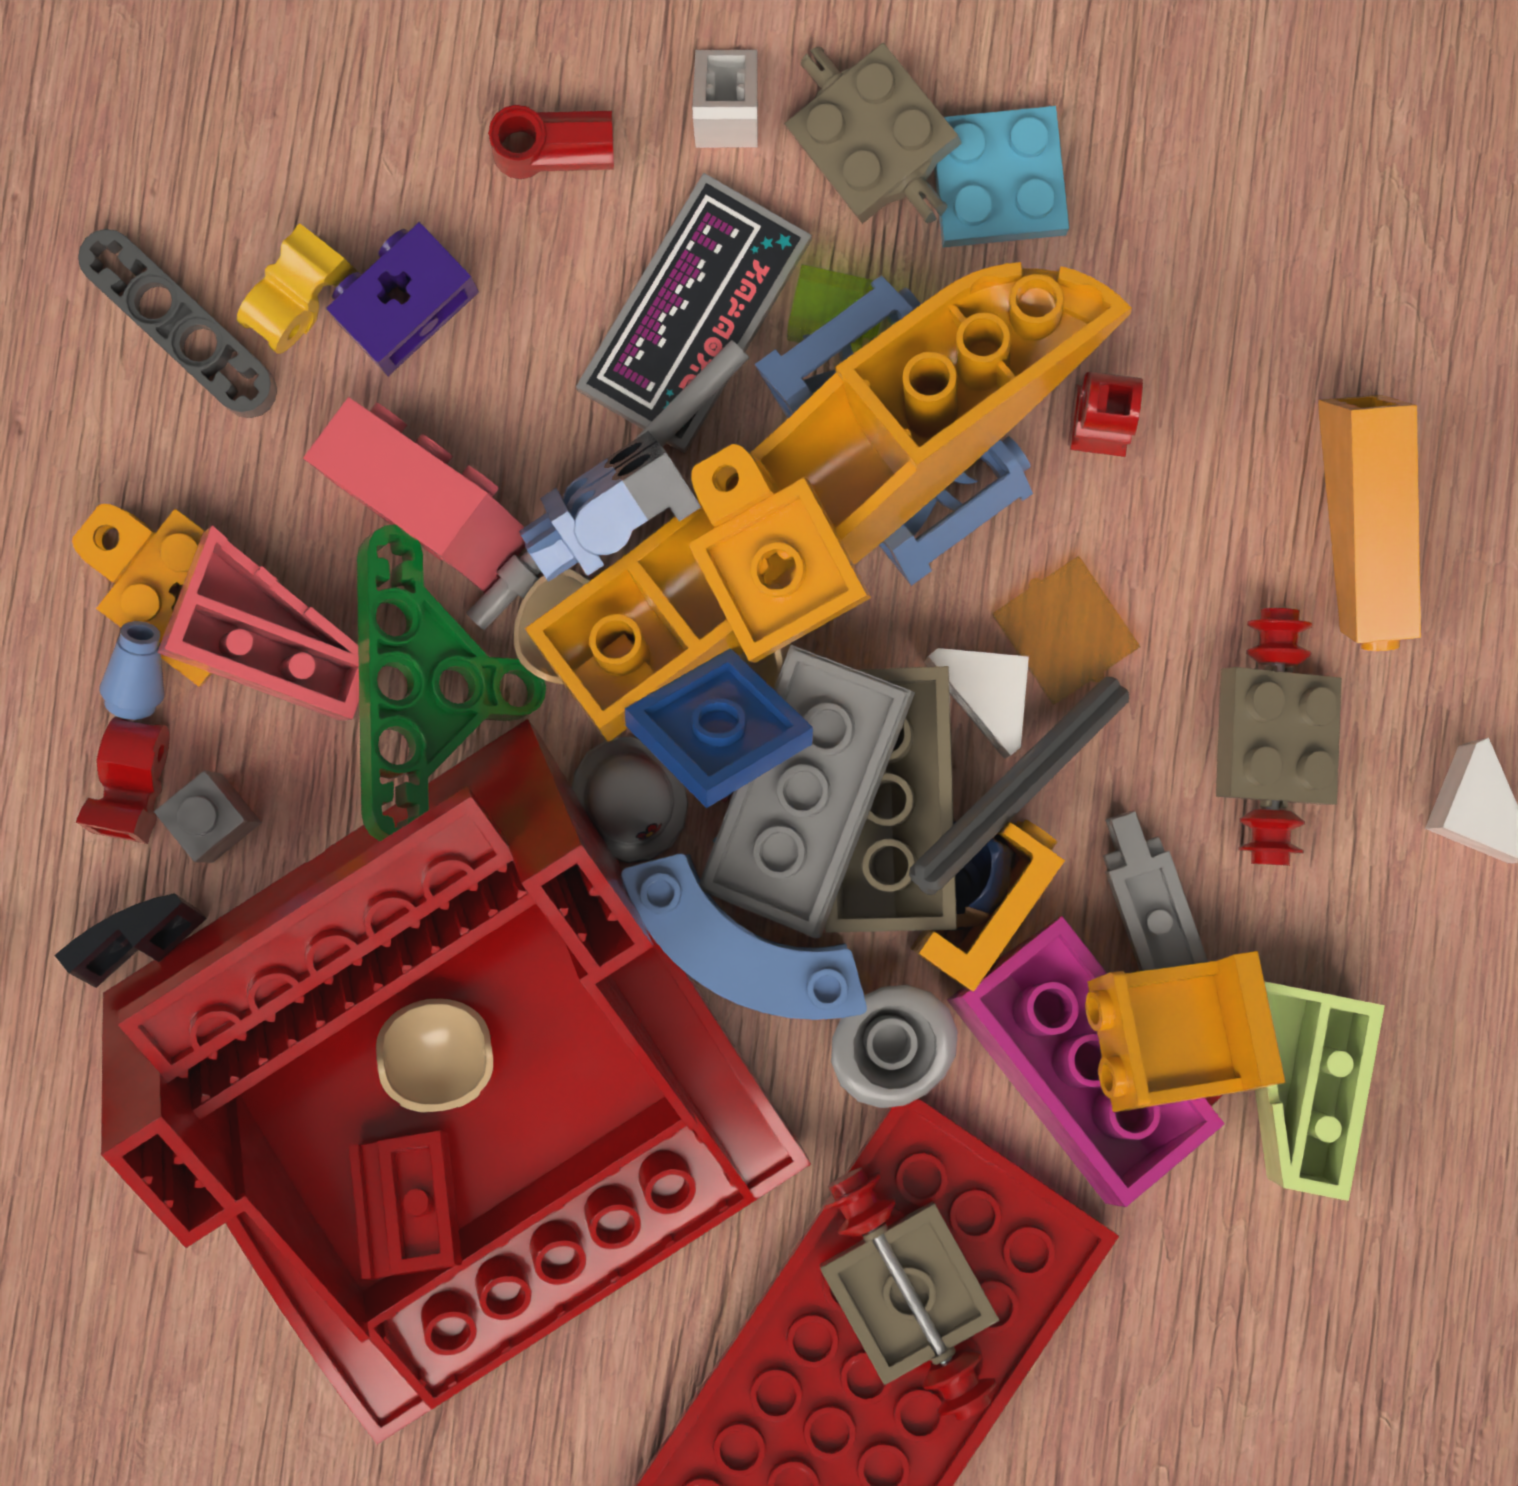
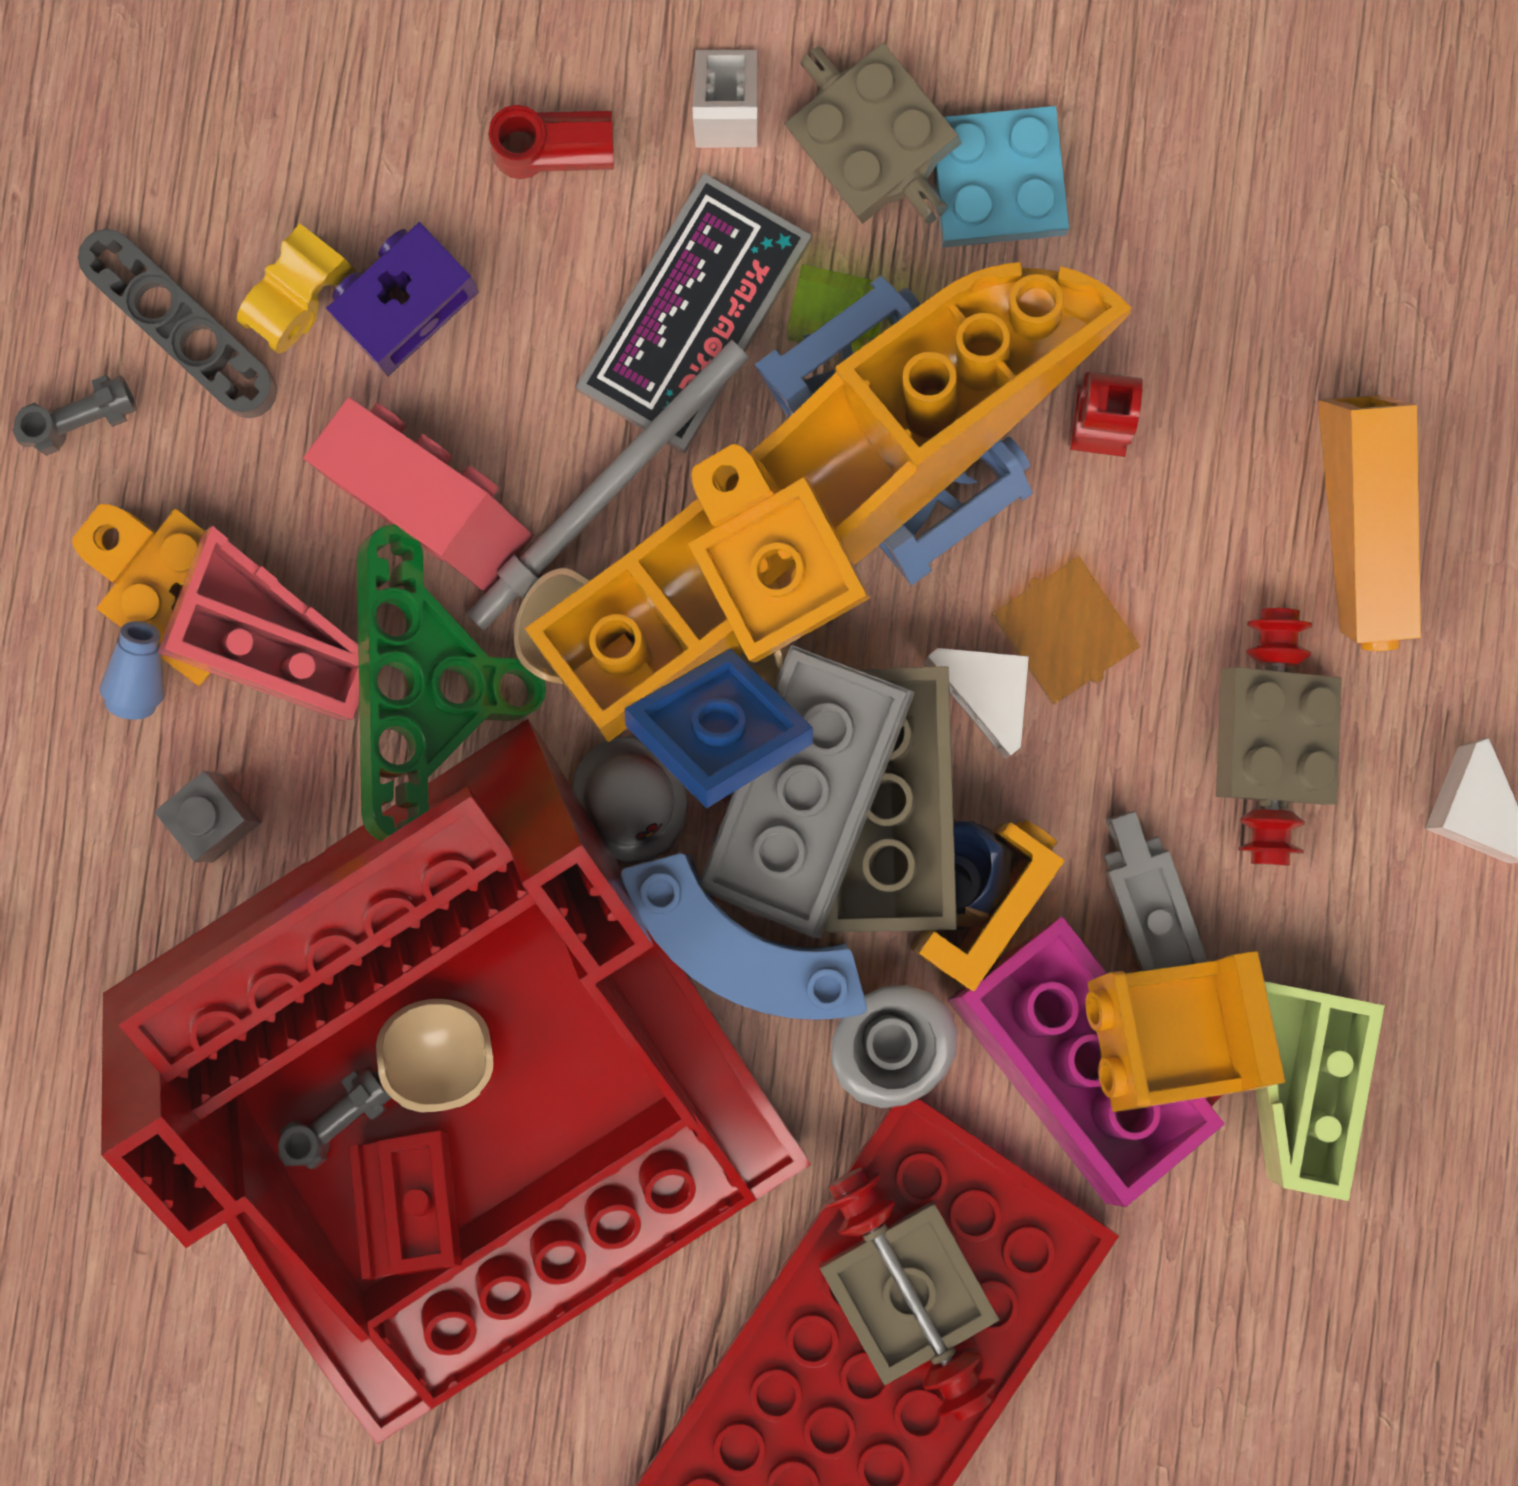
(48, 430): none -> dark grey bar
(129, 770): red leg -> none
(148, 926): black slope -> none
(310, 1142): none -> dark grey bar
(606, 507): hips -> none
(1018, 786): dark grey axle -> none

